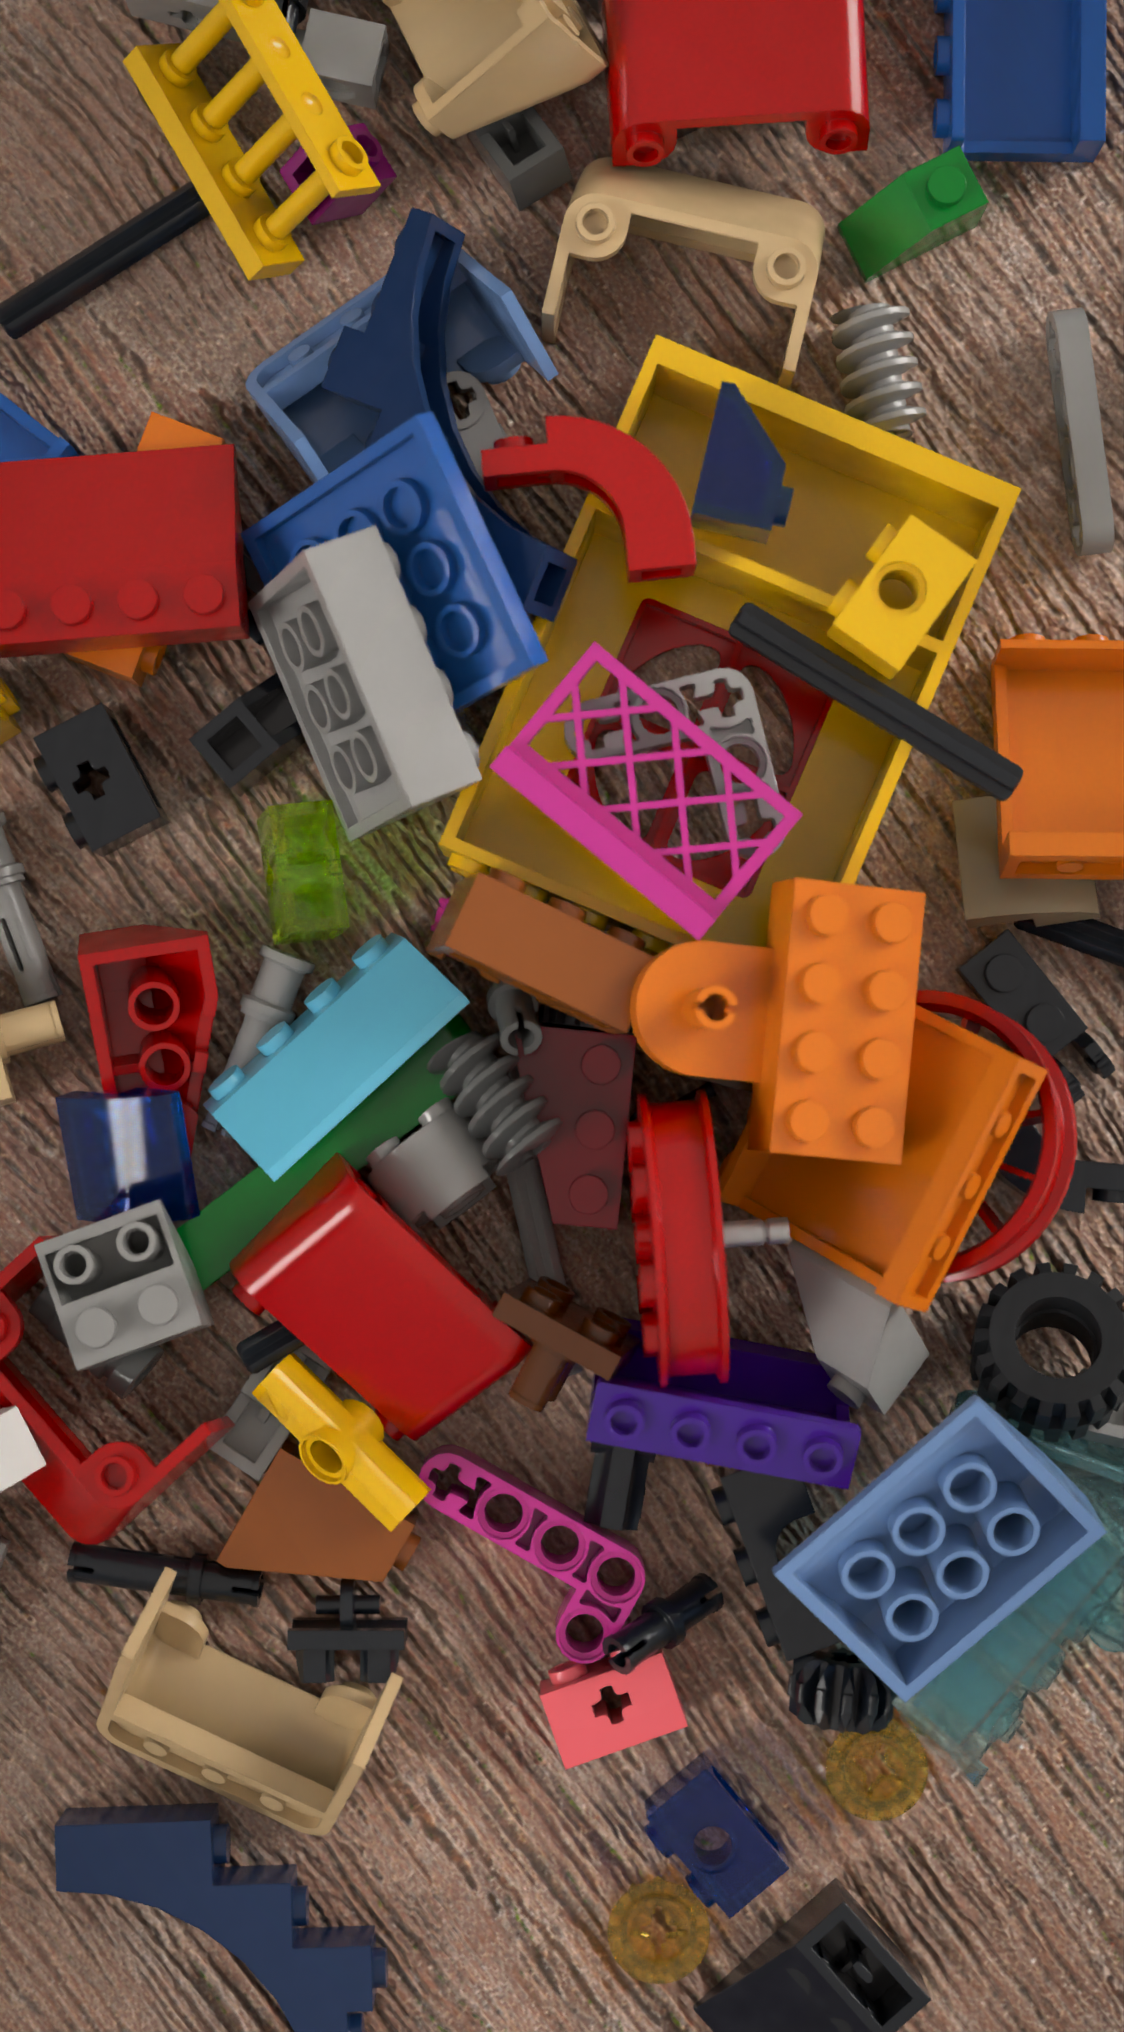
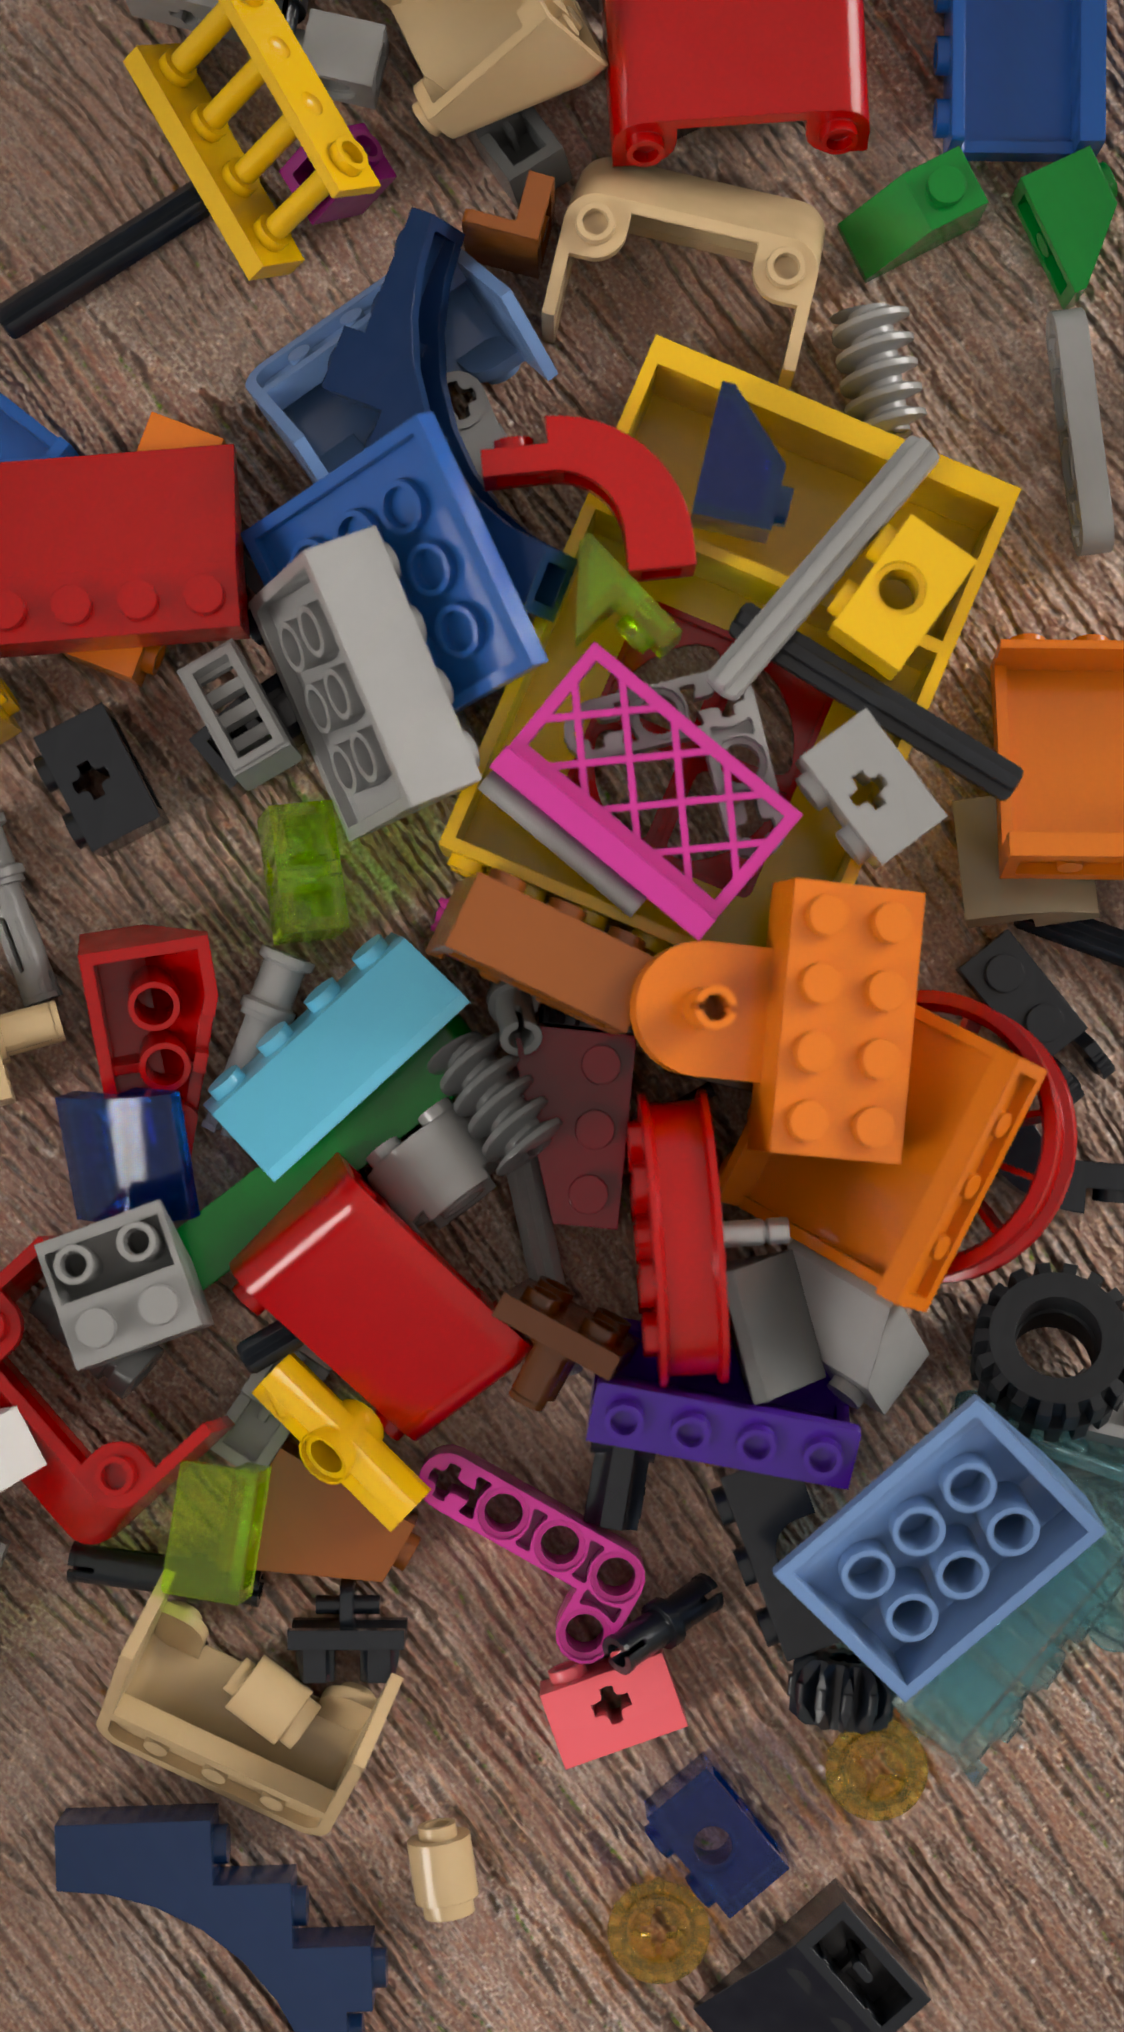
(216, 1531): none -> clear neon green panel
(262, 749): none -> light grey slope
(271, 1701): none -> tan brick
(443, 1870): none -> tan brick
(513, 244): none -> dark orange panel
(562, 844): none -> light grey bar
(609, 588): none -> clear neon green slope
(771, 1326): none -> dark grey slope
(822, 568): none -> light grey axle
(867, 754): none -> light grey brick
(1067, 218): none -> green slope

